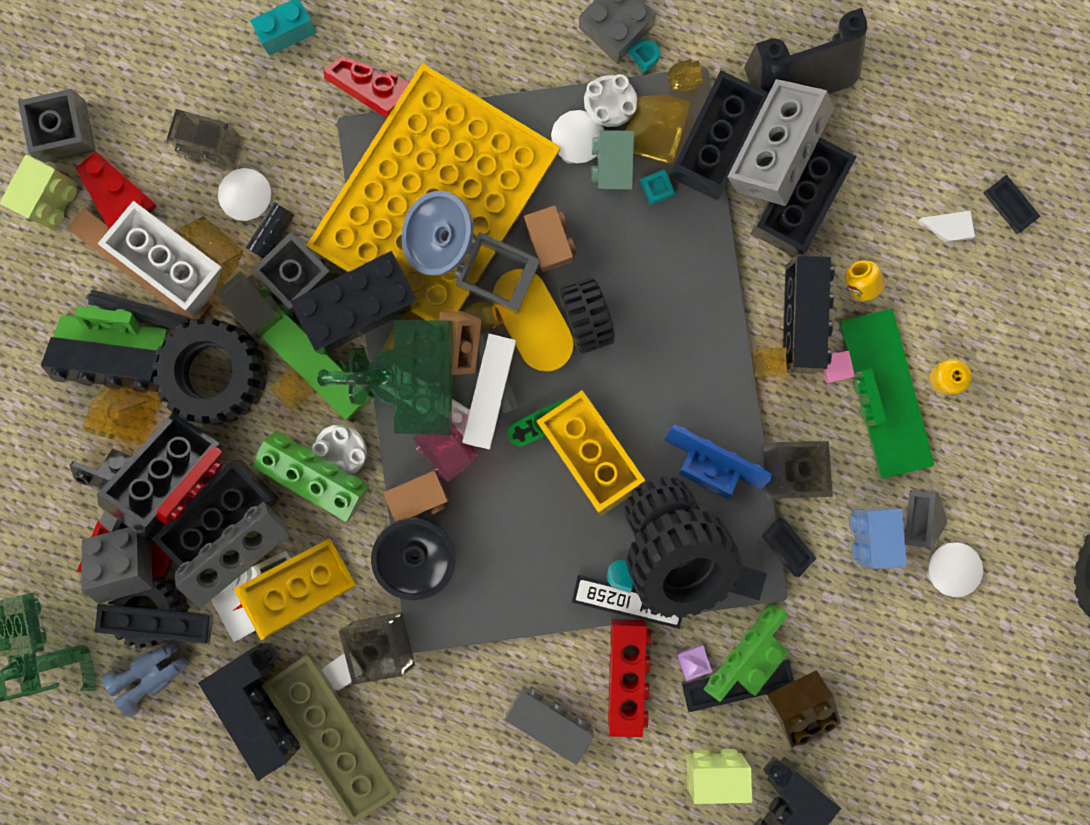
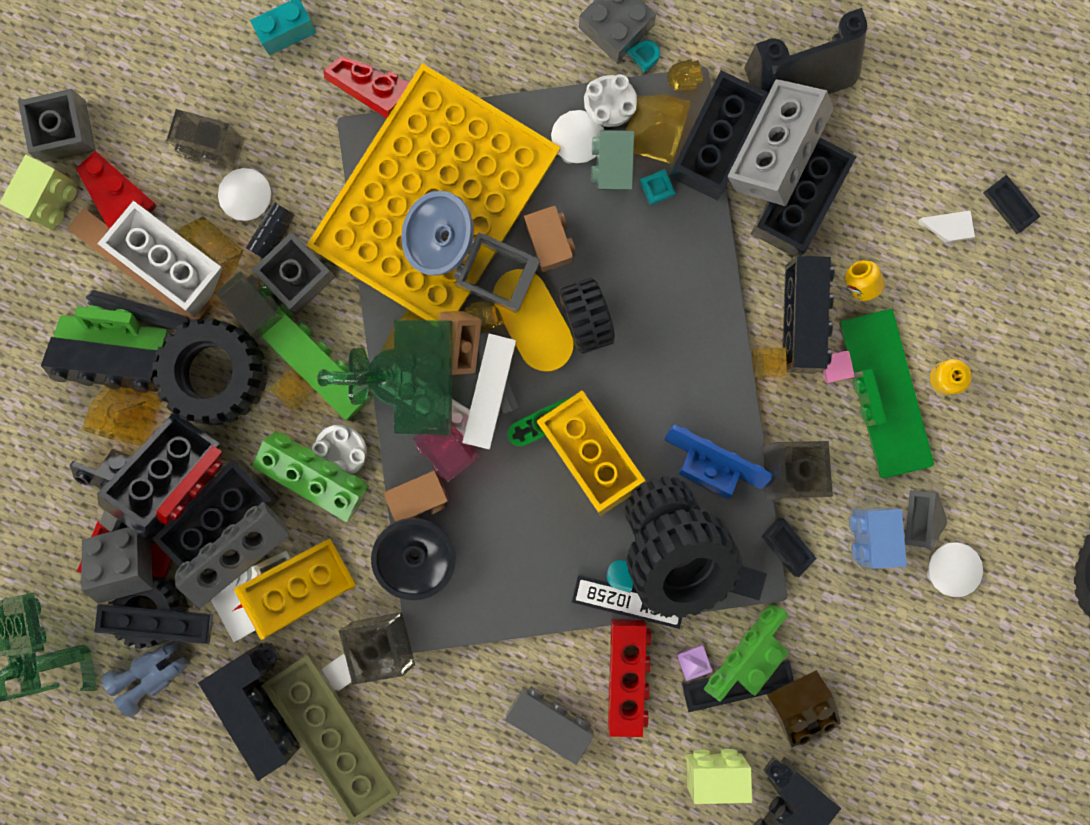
(355, 303): black brick -> none

